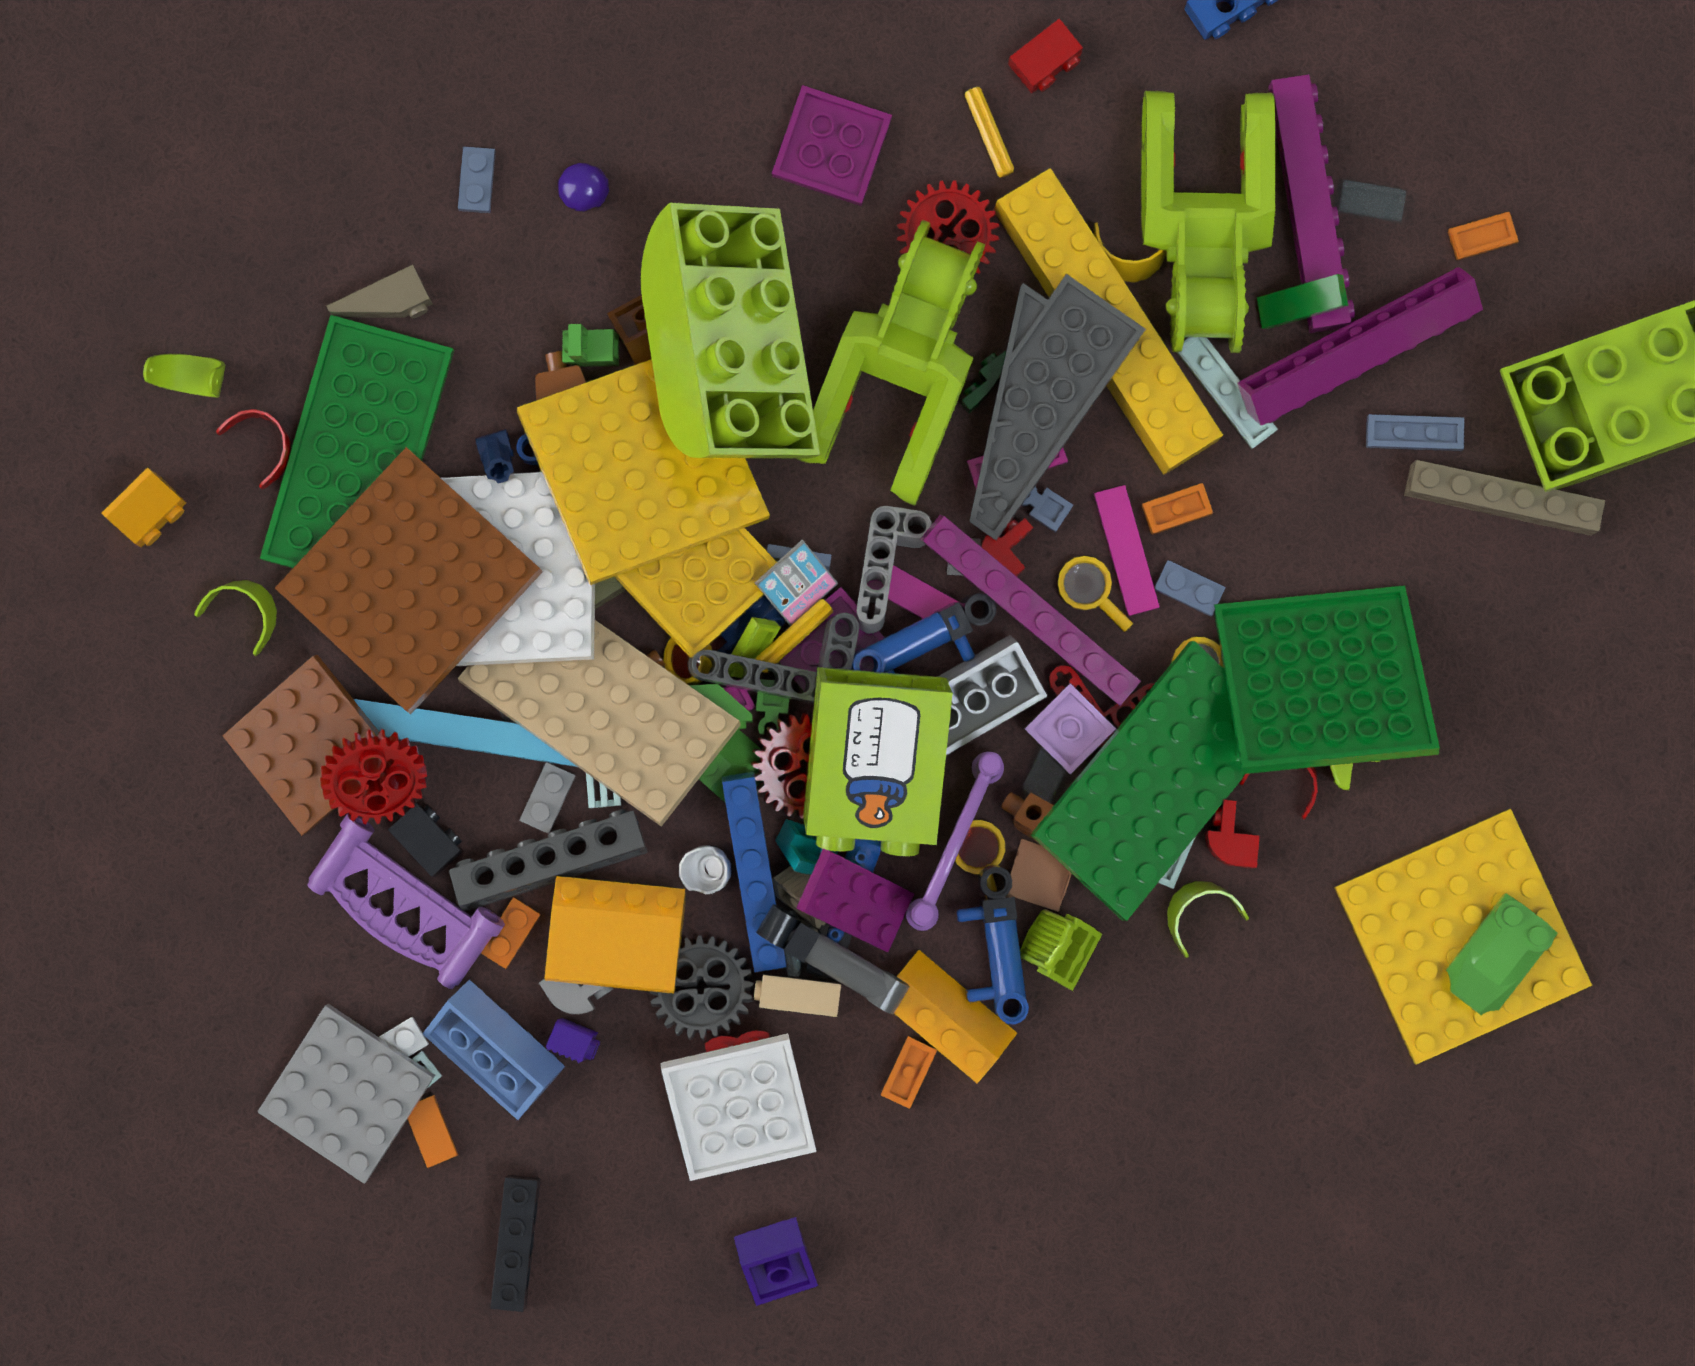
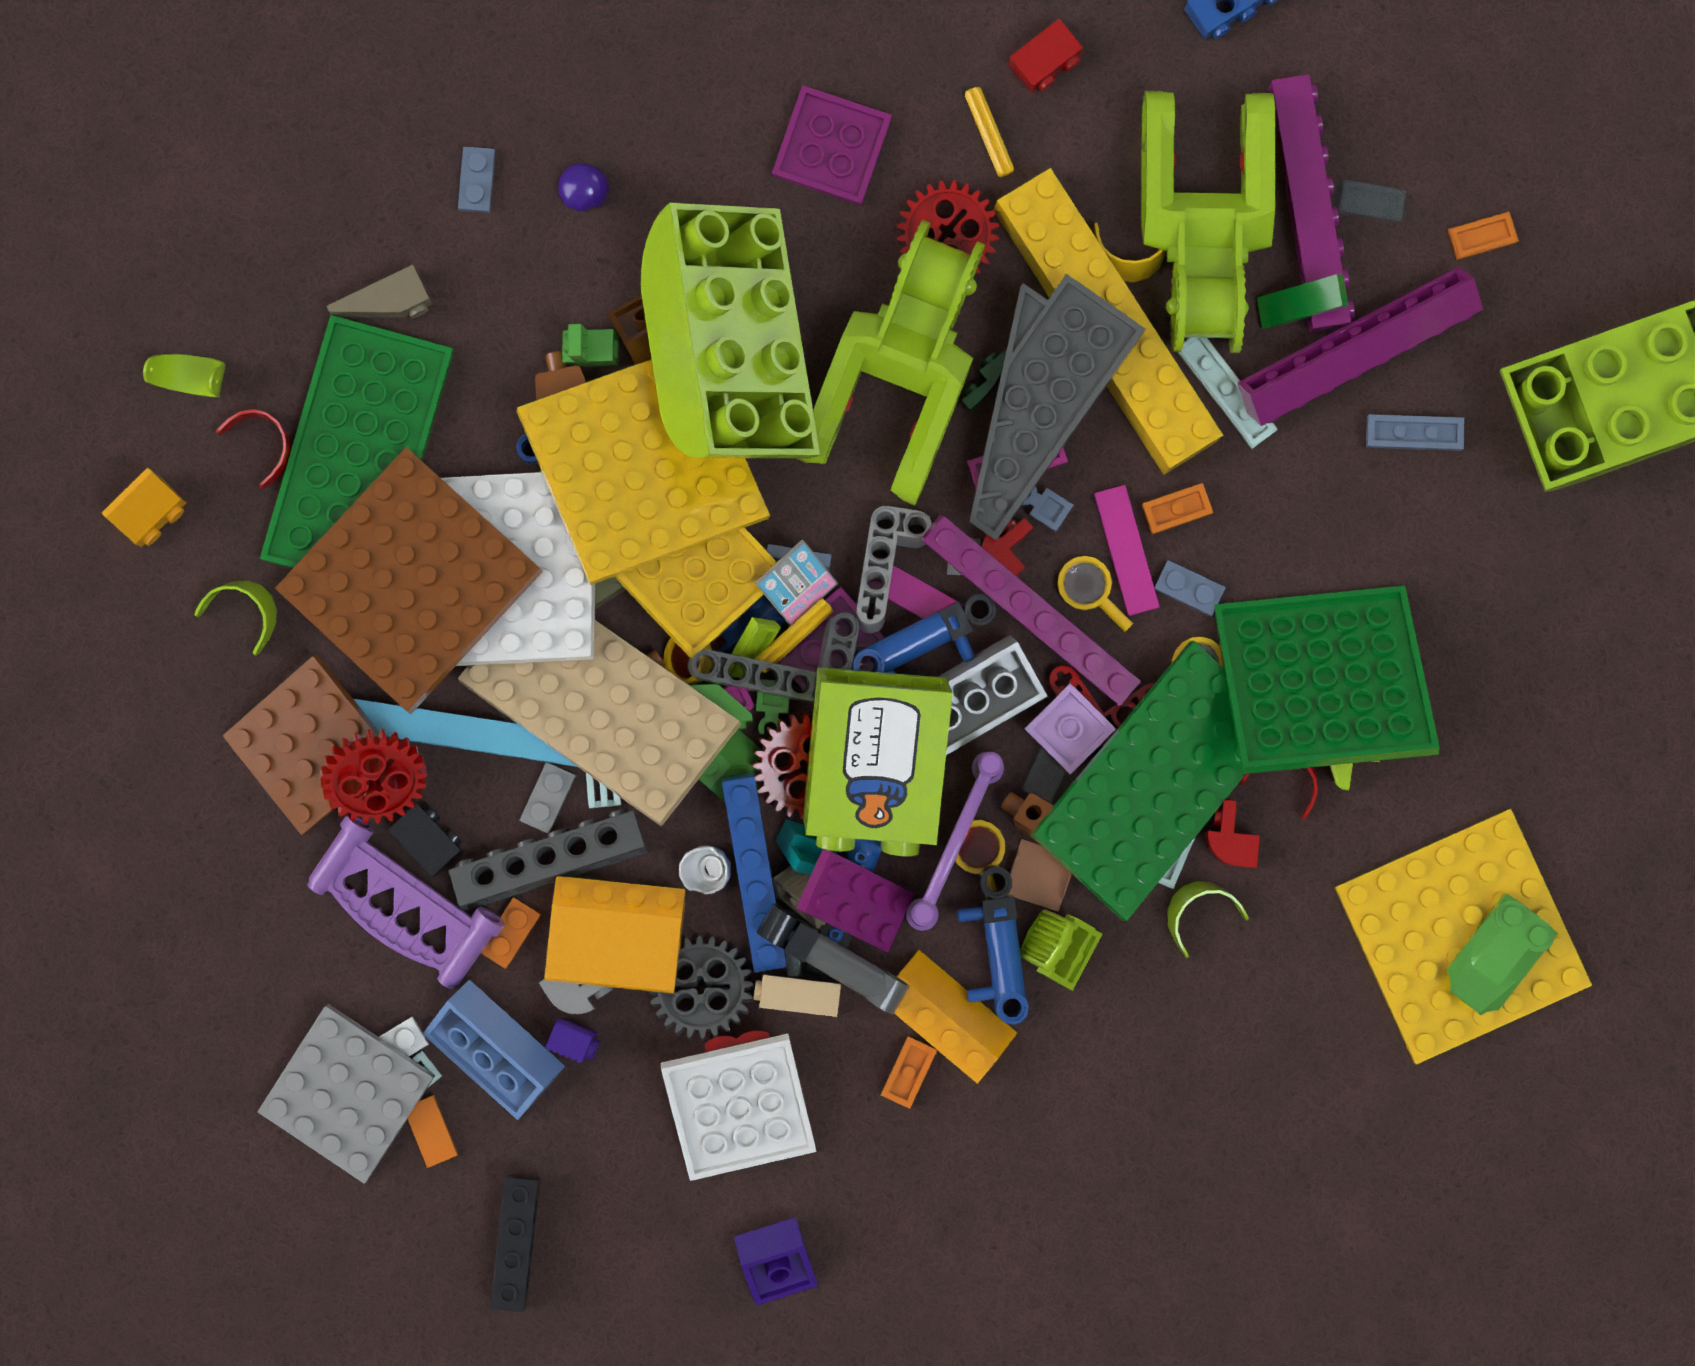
(496, 455): dark blue piece -> none
(1504, 498): dark tan brick -> none

